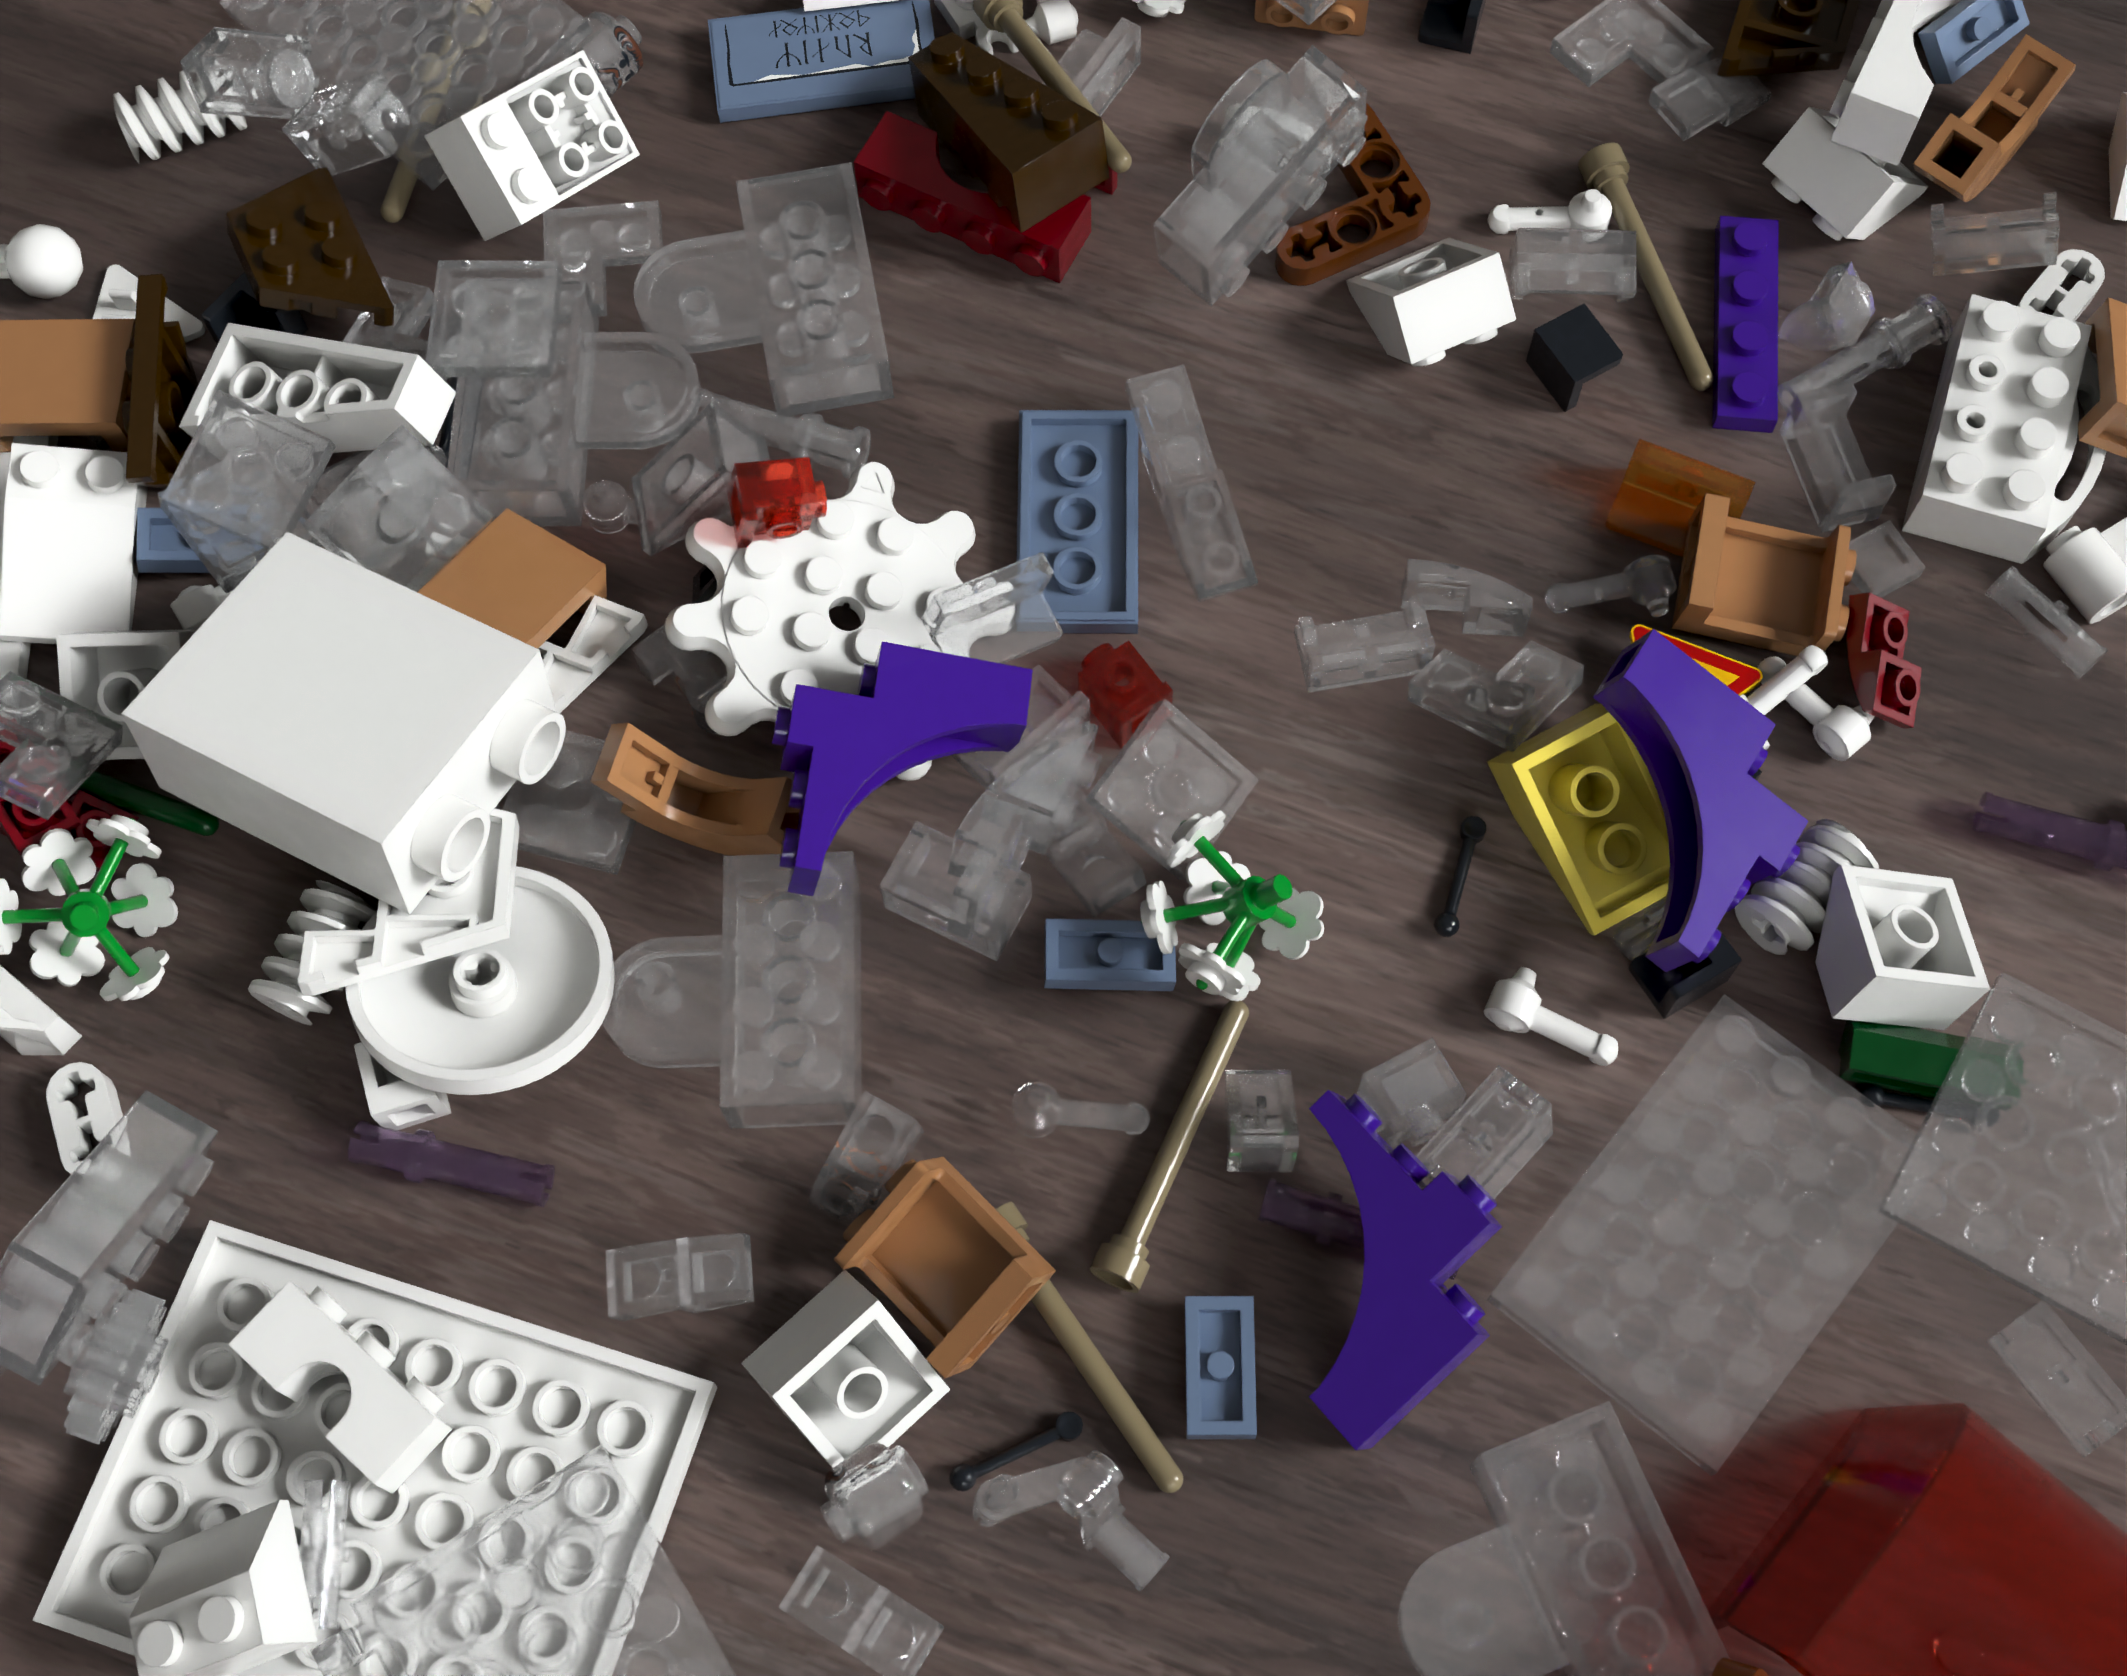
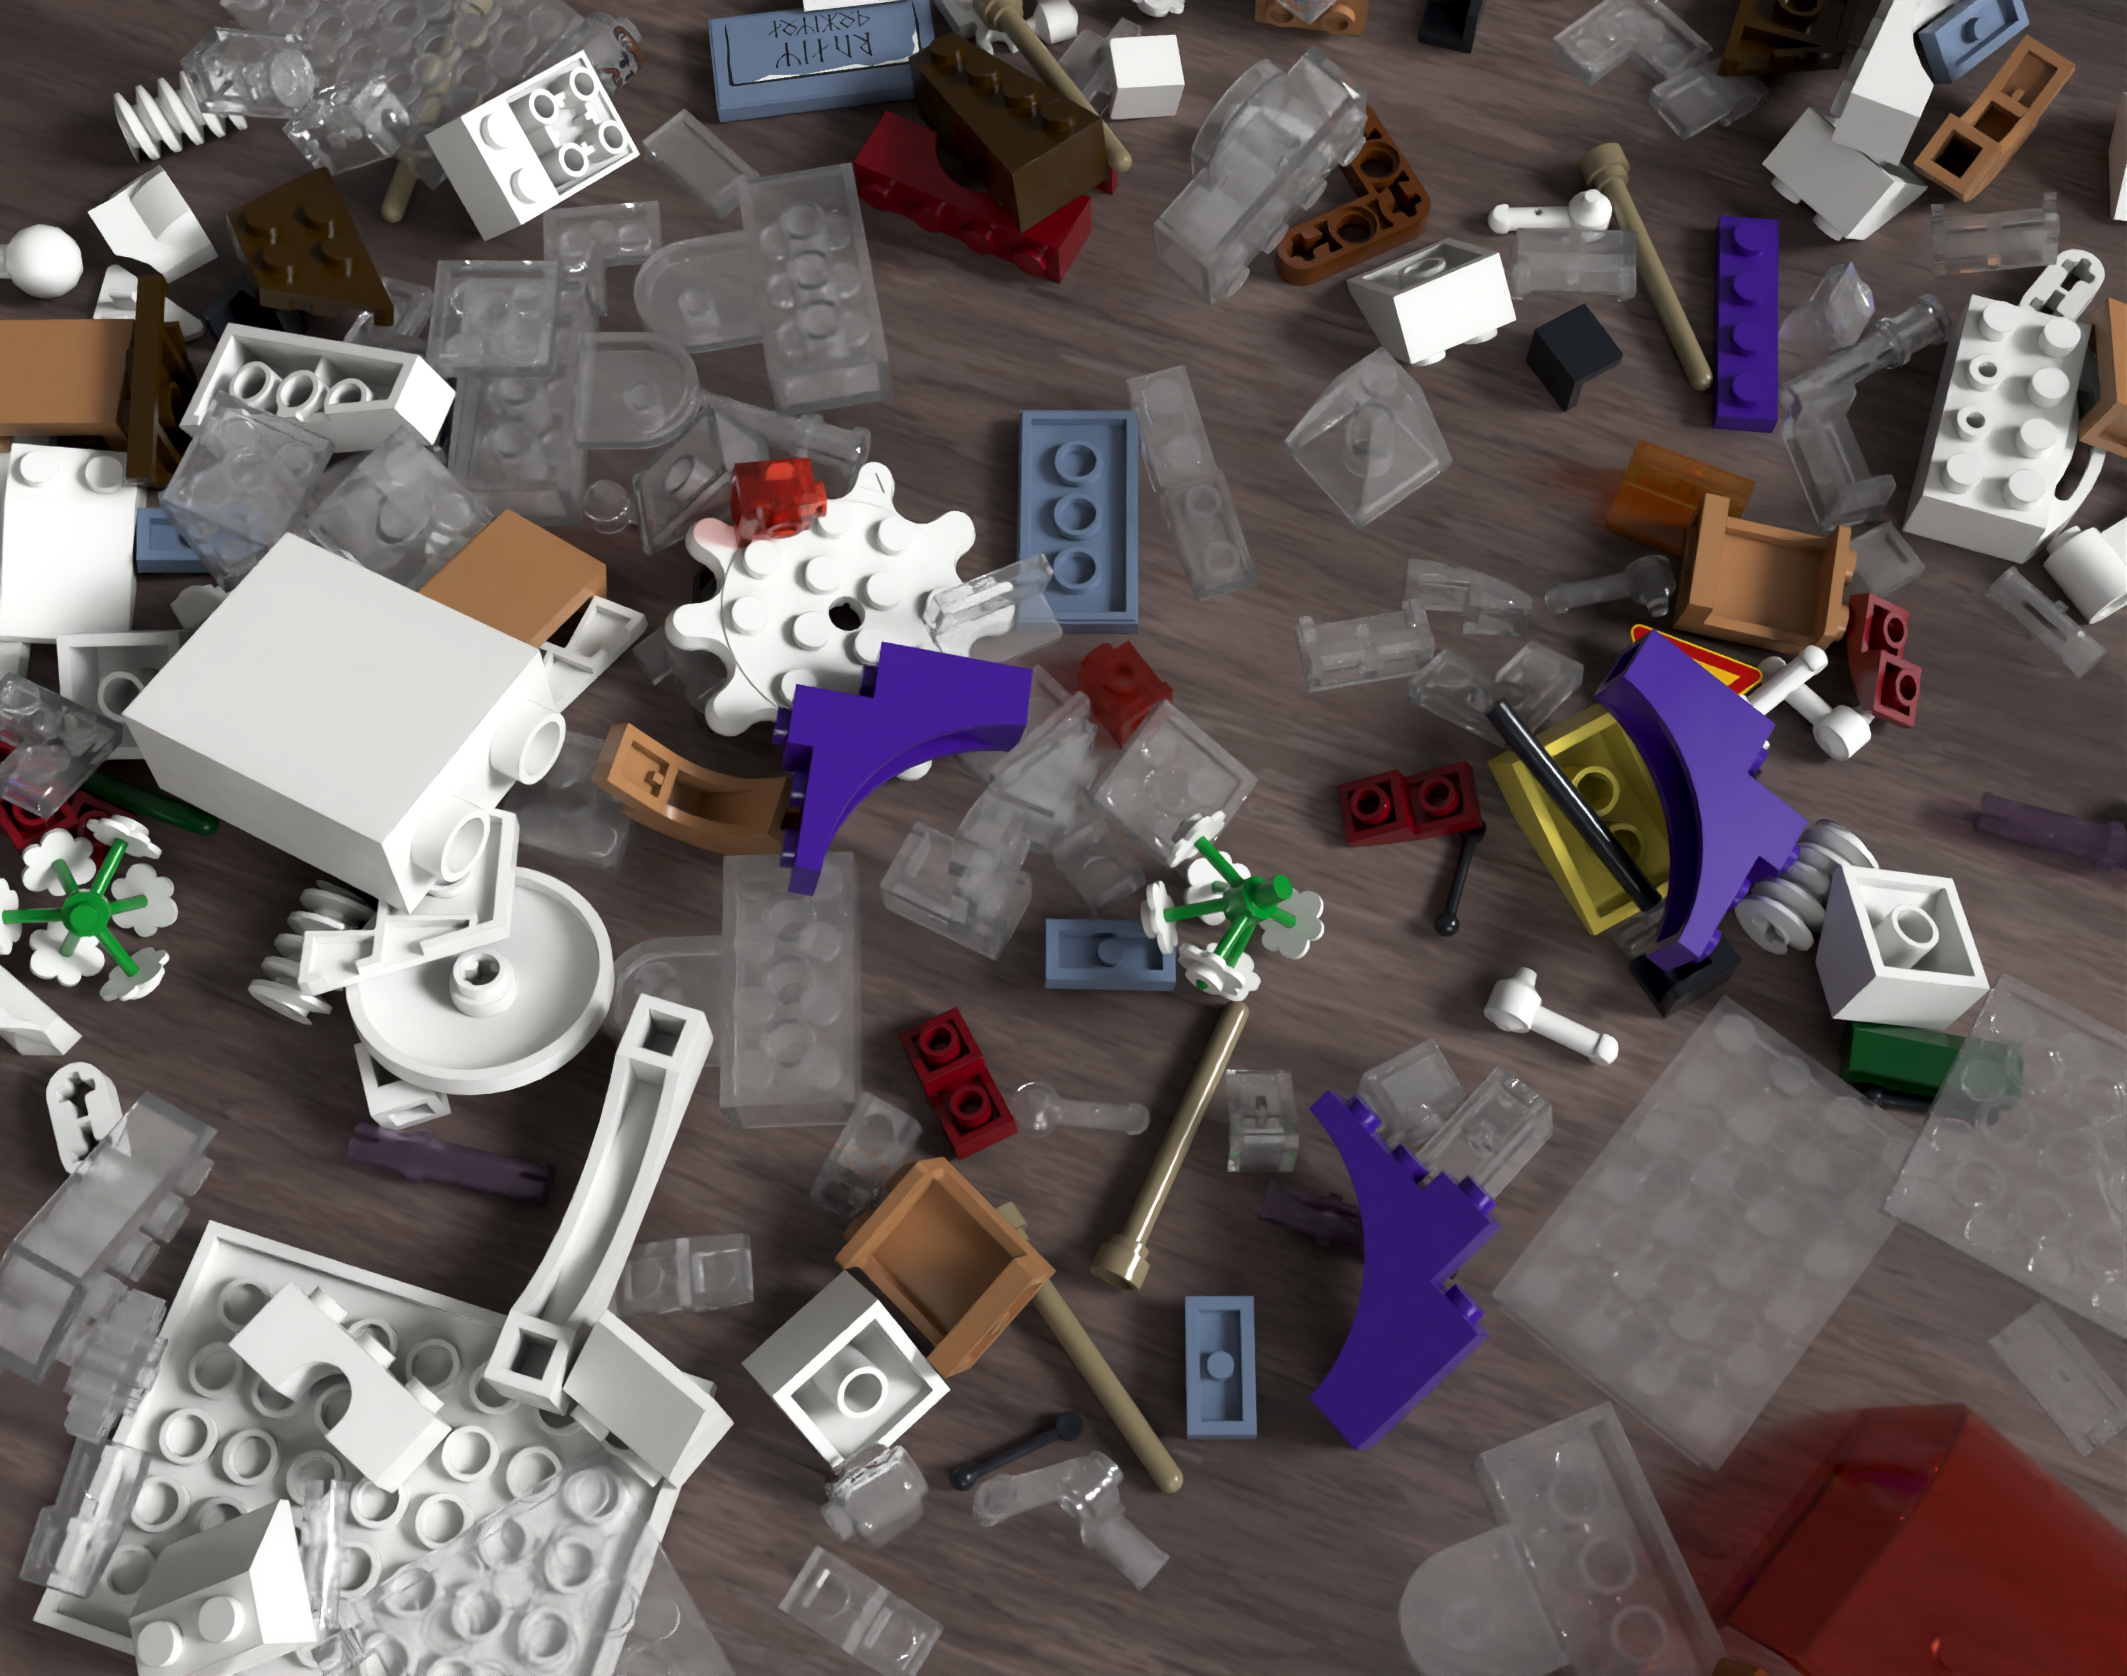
(88, 1518): none -> clear slope
(154, 226): none -> white slope
(576, 1279): none -> white arch
(645, 1402): none -> white slope
(699, 162): none -> clear tile
(958, 1083): none -> dark red slope
(1145, 76): none -> white panel
(1370, 439): none -> clear slope
(1410, 808): none -> dark red slope
(1573, 804): none -> black bar

